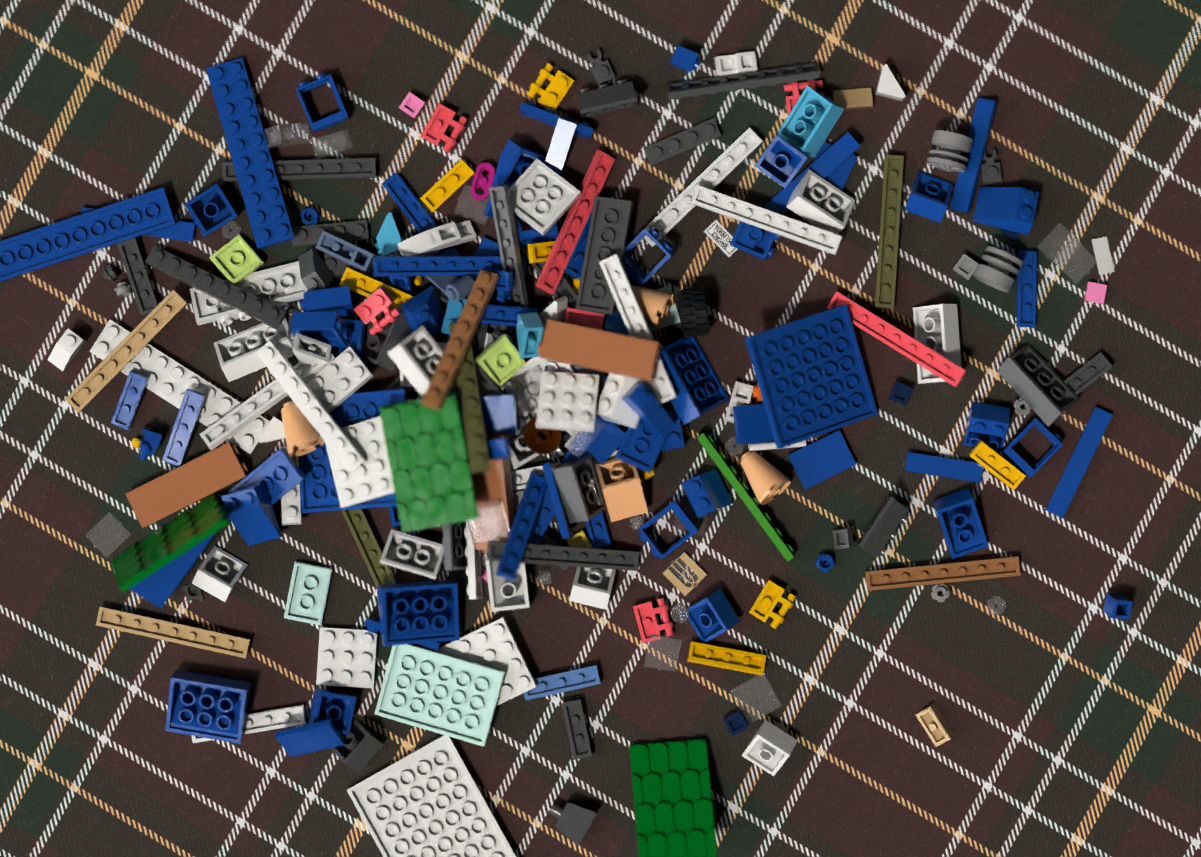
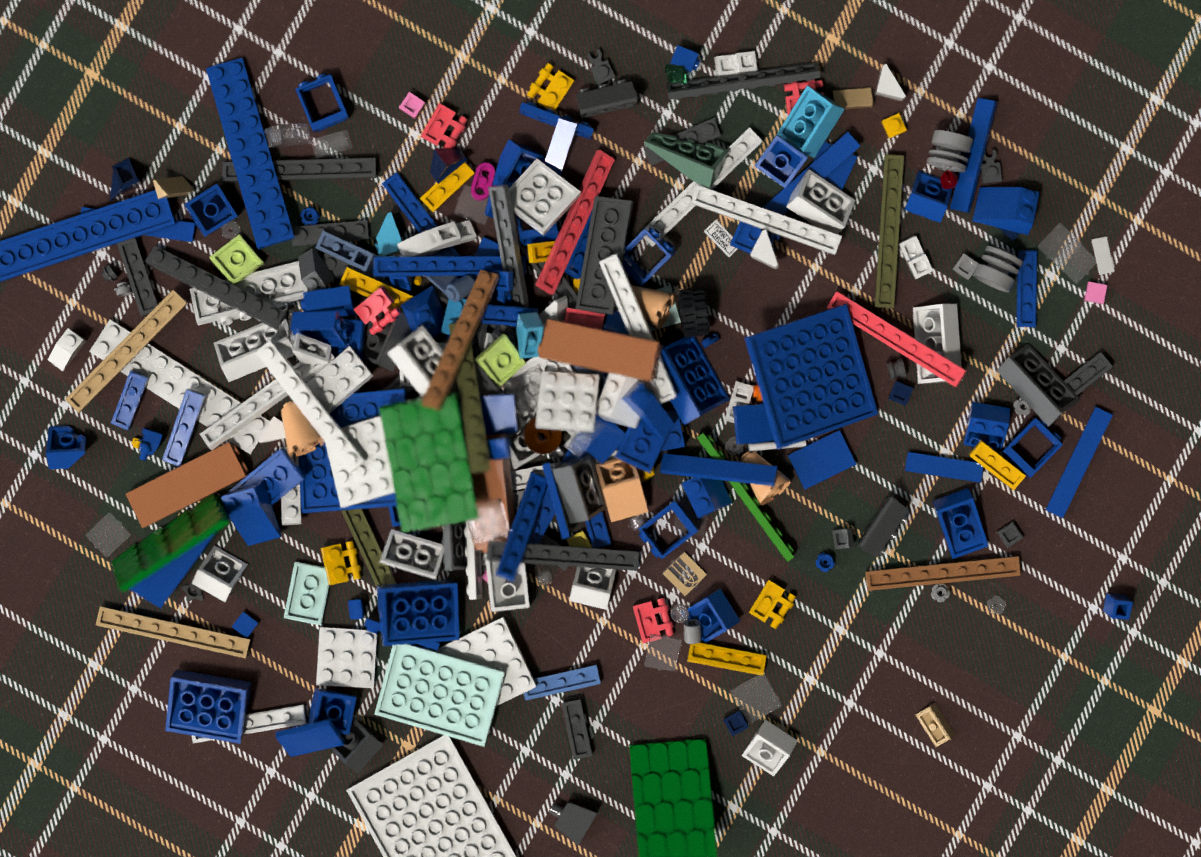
(64, 447): none -> blue slope
(123, 179): none -> dark blue slope
(172, 187): none -> tan slope
(245, 624): none -> blue tile
(335, 565): none -> yellow plate
(356, 609): none -> blue slope
(445, 162): none -> dark blue slope
(676, 74): none -> clear green tile
(692, 631): none -> light grey piece
(694, 160): none -> sand green wedge
(710, 340): none -> blue tile
(718, 469): none -> blue tile
(763, 251): none -> white slope
(893, 126): none -> yellow plate
(896, 369): none -> dark grey wheel
(915, 257): none -> white slope
(948, 180): none -> dark red plate
(1009, 534): none -> dark grey tile

